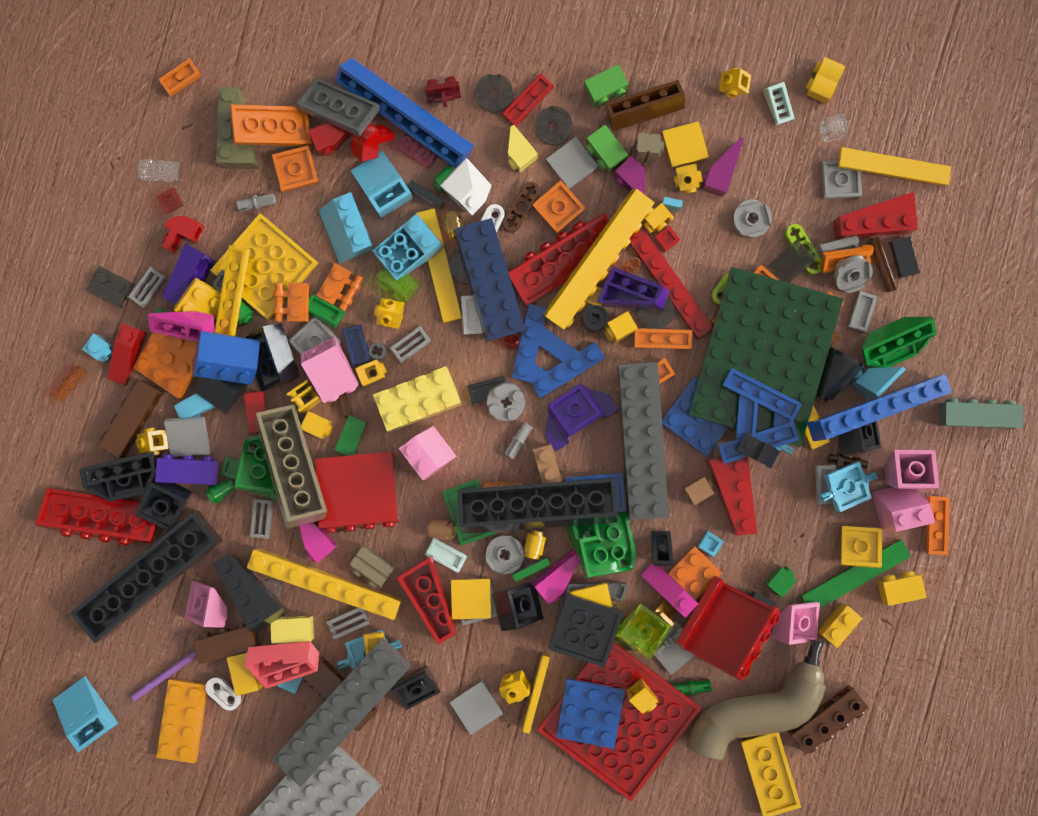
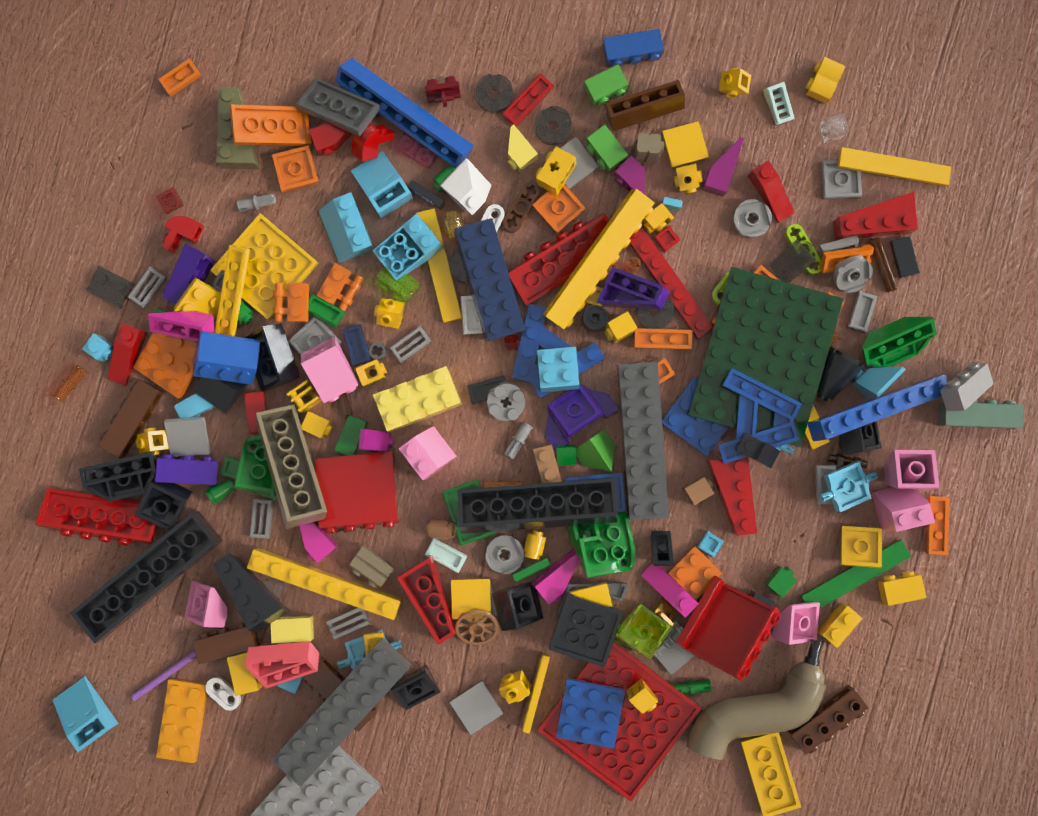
(158, 170): clear slope -> none
(375, 440): none -> magenta slope
(477, 627): none -> medium nougat wheel
(555, 180): none -> yellow brick
(558, 369): none -> medium azure brick
(566, 455): none -> green tile
(597, 452): none -> bright green slope
(633, 48): none -> blue brick
(771, 191): none -> red slope
(966, 387): none -> light grey brick

